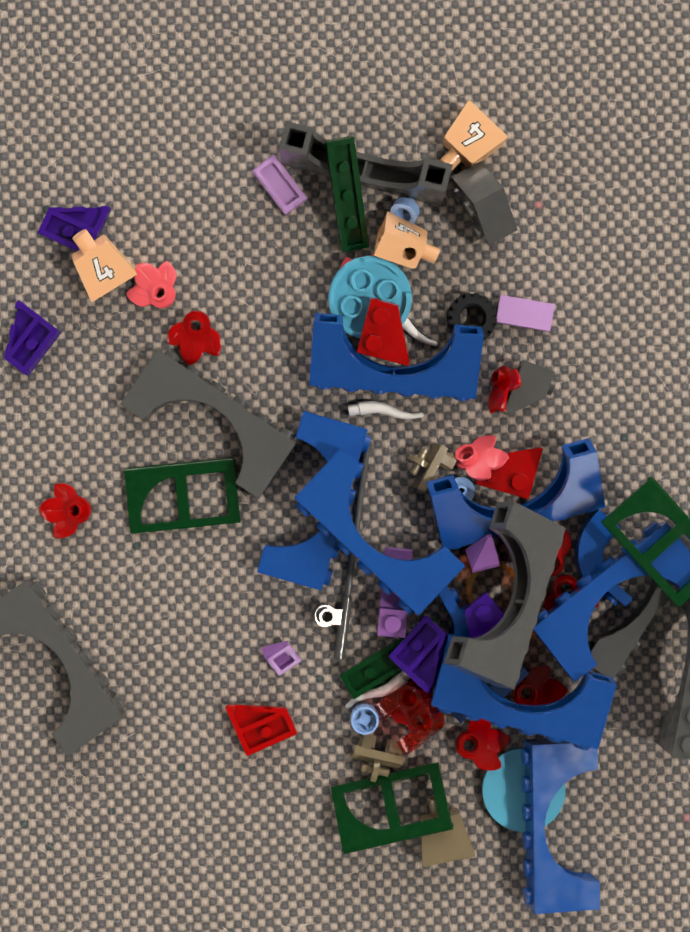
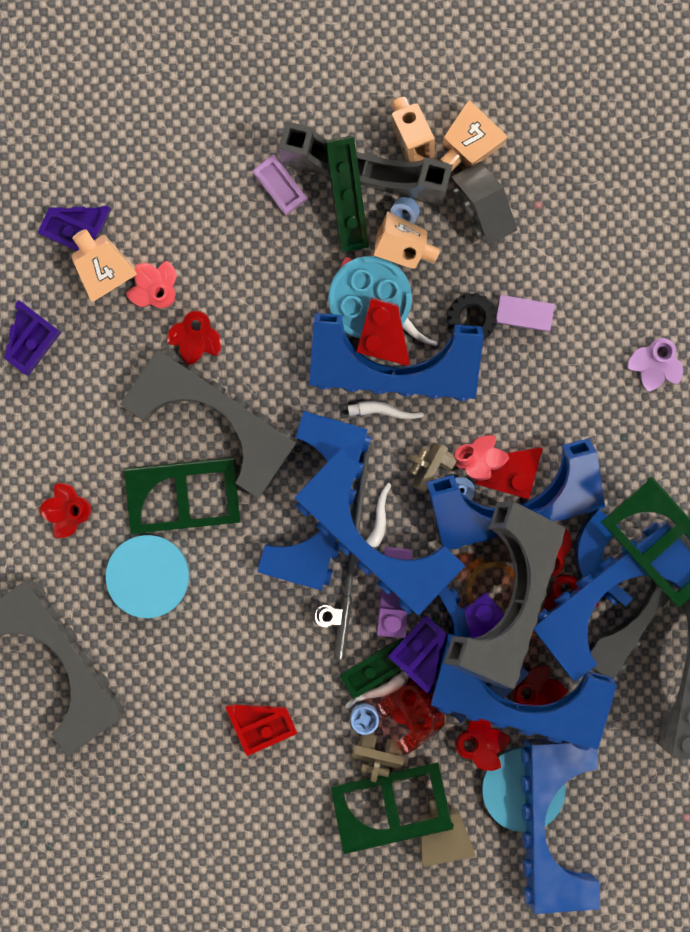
(147, 576): none -> medium azure tile
(281, 656): medium lavender slope -> none
(380, 520): none -> white animal
(412, 131): none -> light nougat torso
(482, 554): medium lavender slope -> none
(502, 382): red plate -> none
(535, 385): dark grey slope -> none
(656, 368): none -> lavender plate

